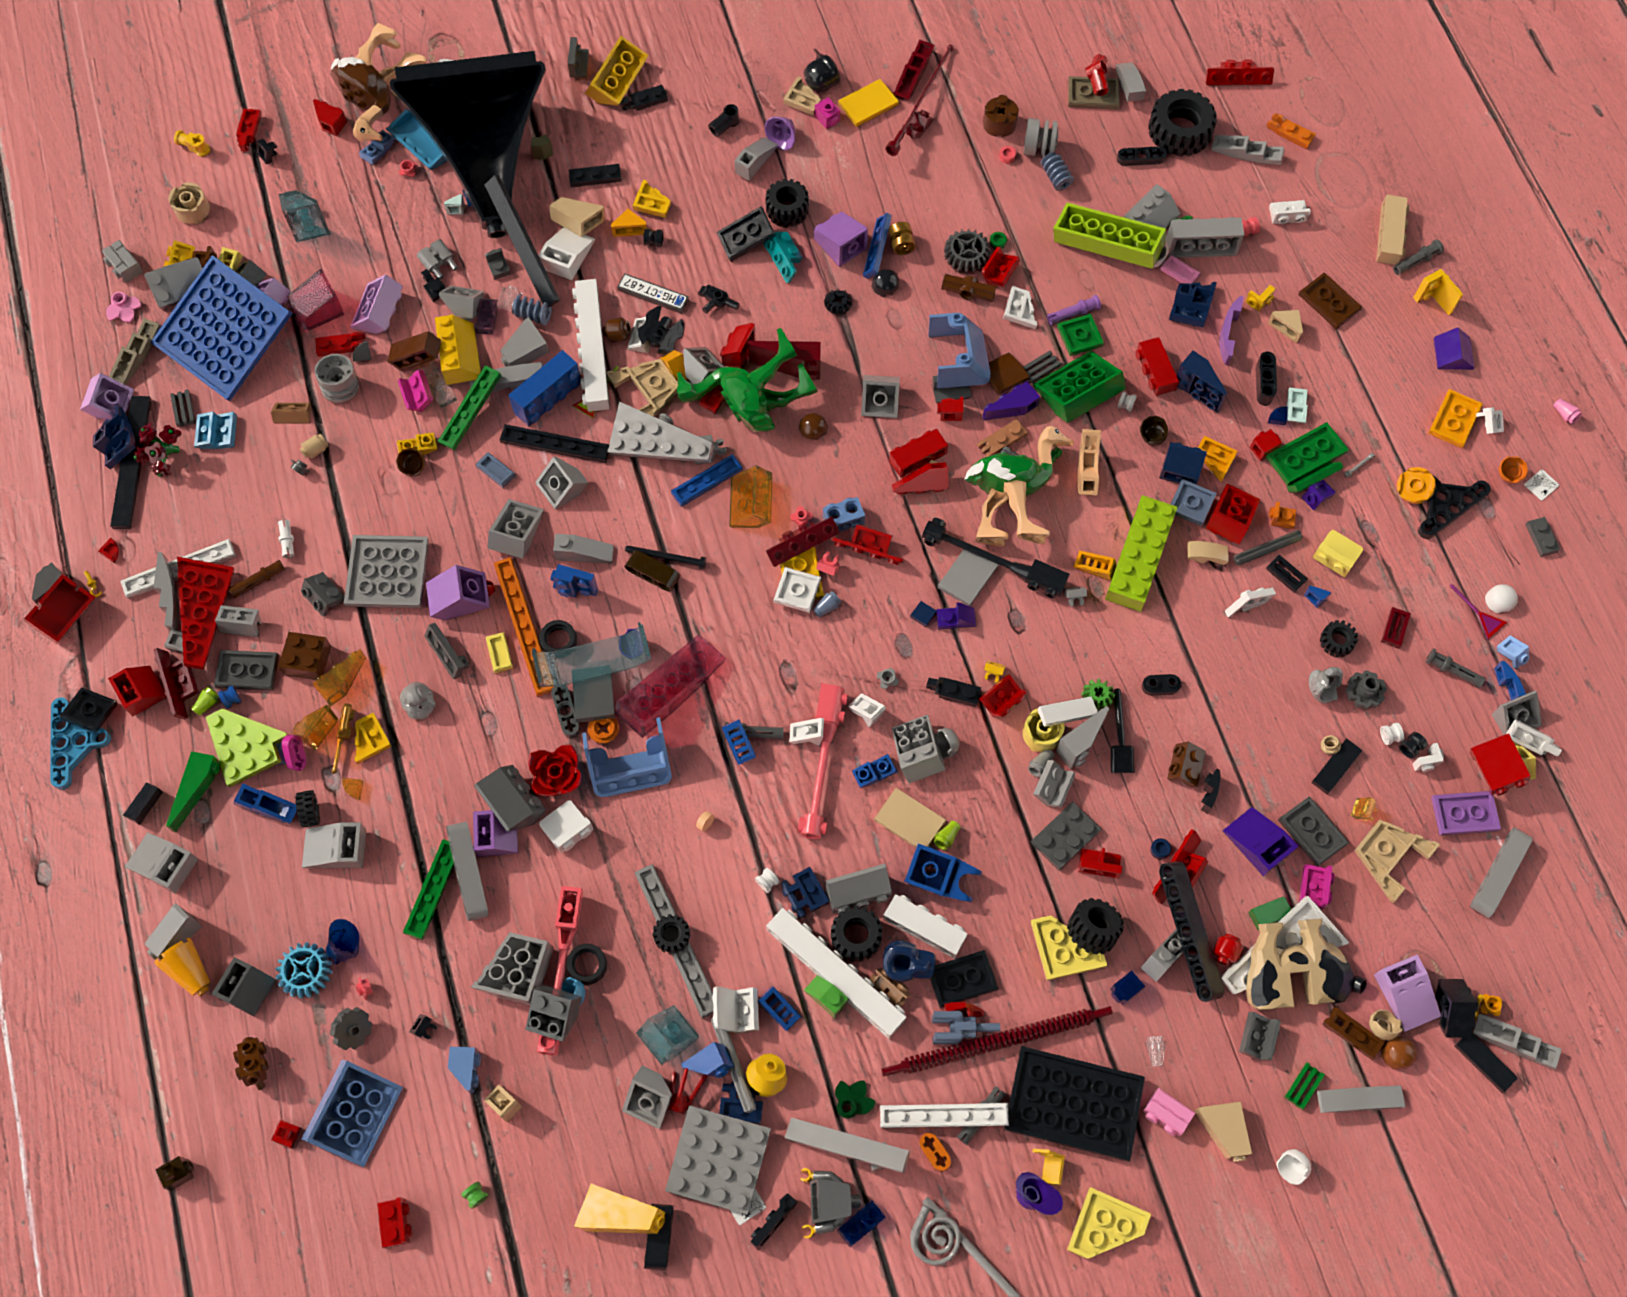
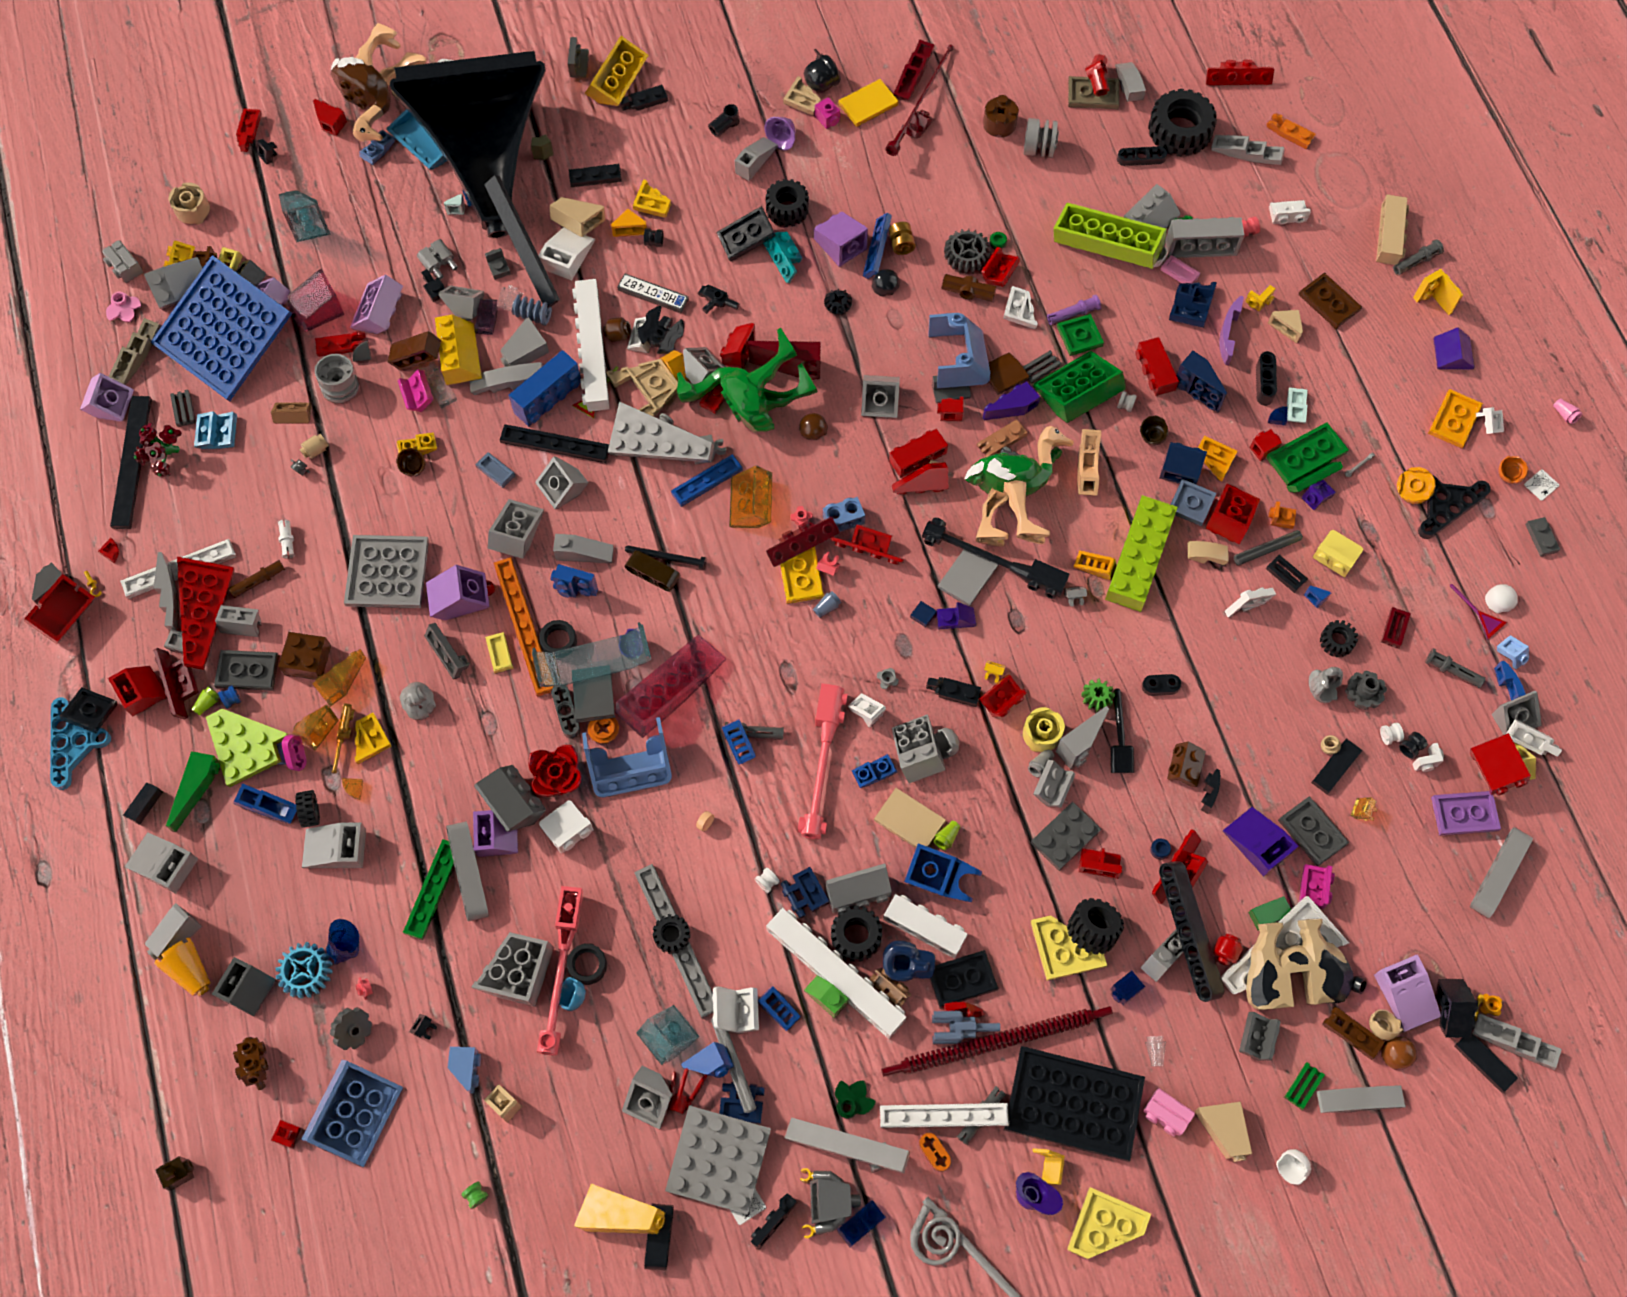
(115, 438): dark blue slope -> none
(194, 142): yellow connector -> none
(321, 593): dark grey bracket -> none
(393, 1222): red bracket -> none
(408, 168): coral plate -> none
(469, 408): green plate -> none
(552, 1012): dark grey slope -> none
(767, 1075): yellow cone -> none
(797, 590): white tile -> none
(807, 731): white slope -> none
(1007, 154): coral tile -> none
(1057, 171): sand blue piece -> none
(1067, 711): white tile -> none
(1384, 848): tan wing -> none

